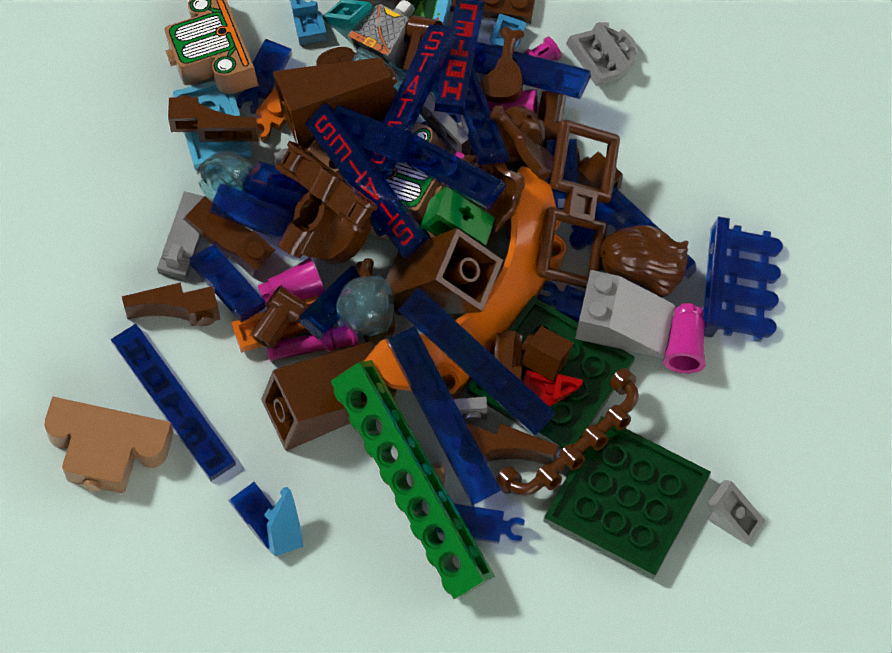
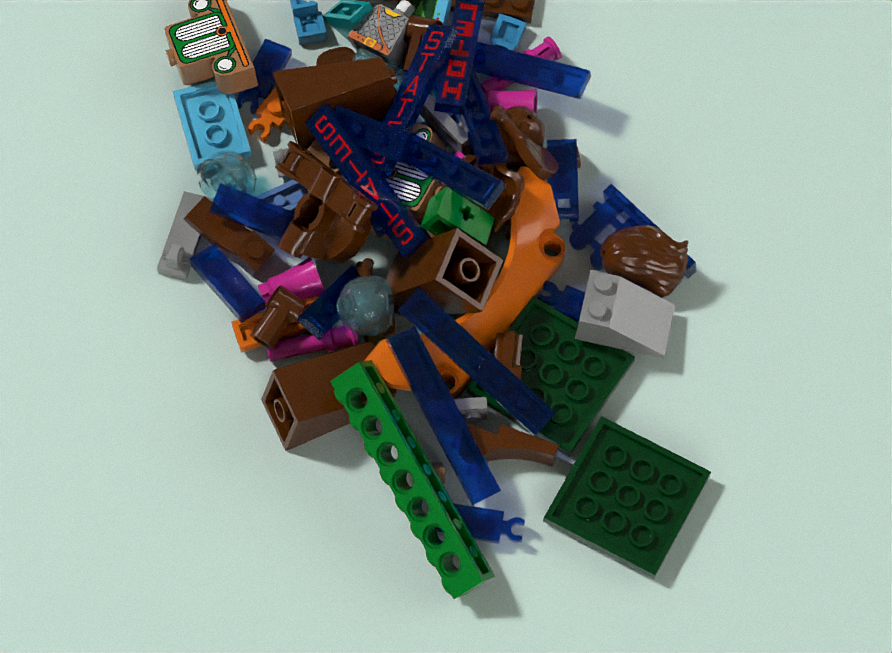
(105, 443): medium nougat brick -> none
(173, 402): clear blue tile -> none
(188, 115): reddish brown slope -> none
(195, 306): reddish brown slope -> none
(251, 507): clear blue slope -> none
(273, 186): clear blue slope -> none
(284, 525): dark azure slope -> none
(505, 81): reddish brown piece -> none
(546, 353): reddish brown brick -> none
(549, 390): red slope -> none
(551, 113): reddish brown piece -> none
(571, 455): reddish brown bar -> none
(579, 202): reddish brown bar -> none
(591, 172): reddish brown brick -> none
(604, 52): light grey slope -> none
(686, 340): dark pink plant -> none
(731, 293): clear blue fence -> none
(734, 512): light grey slope -> none

